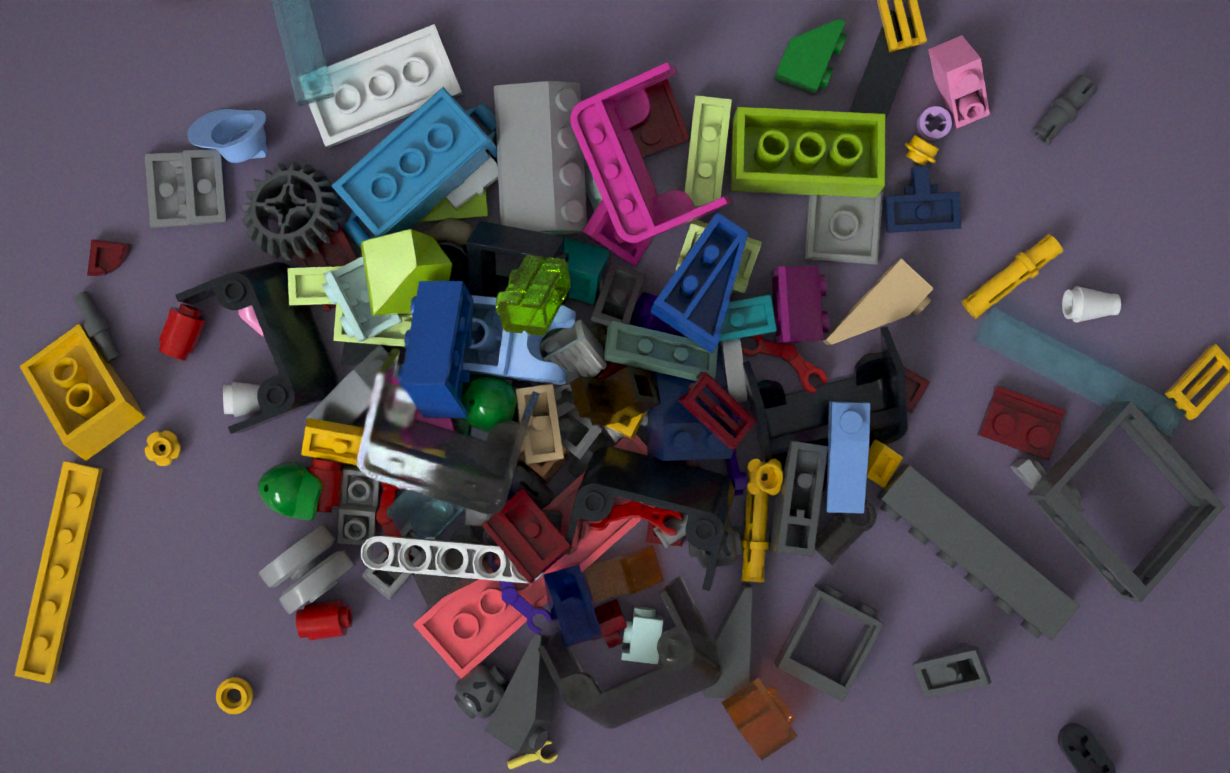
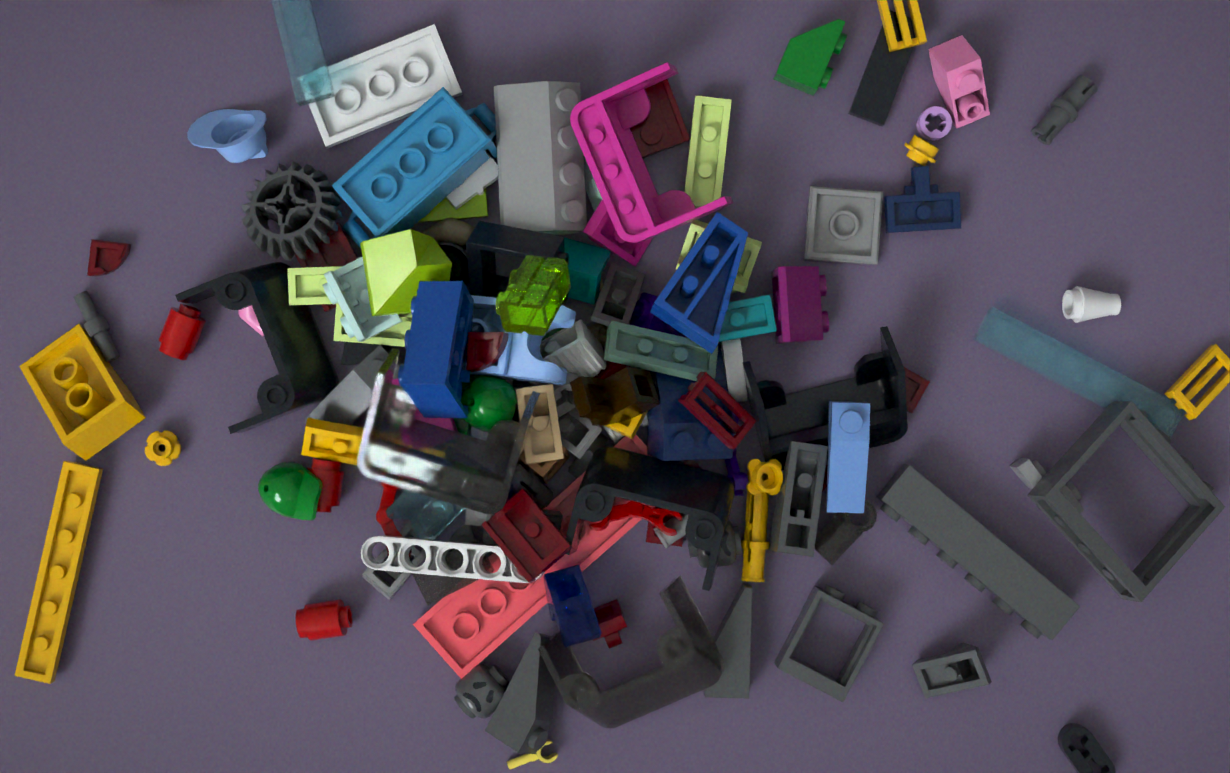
(185, 188): light grey slope -> none
(226, 703): yellow plate -> none
(240, 398): white cone -> none
(307, 570): light grey wheel -> none
(358, 507): light grey slope -> none
(484, 349): none -> dark red tile
(511, 596): dark purple piece -> none
(623, 574): clear orange slope -> none
(642, 636): light aqua brick -> none
(761, 718): clear orange brick -> none
(787, 353): red piece -> none
(808, 152): lime brick -> none
(882, 463): yellow plate -> none
(889, 299): tan slope -> none
(1021, 422): dark red plate -> none
(1023, 267): yellow pin -> none

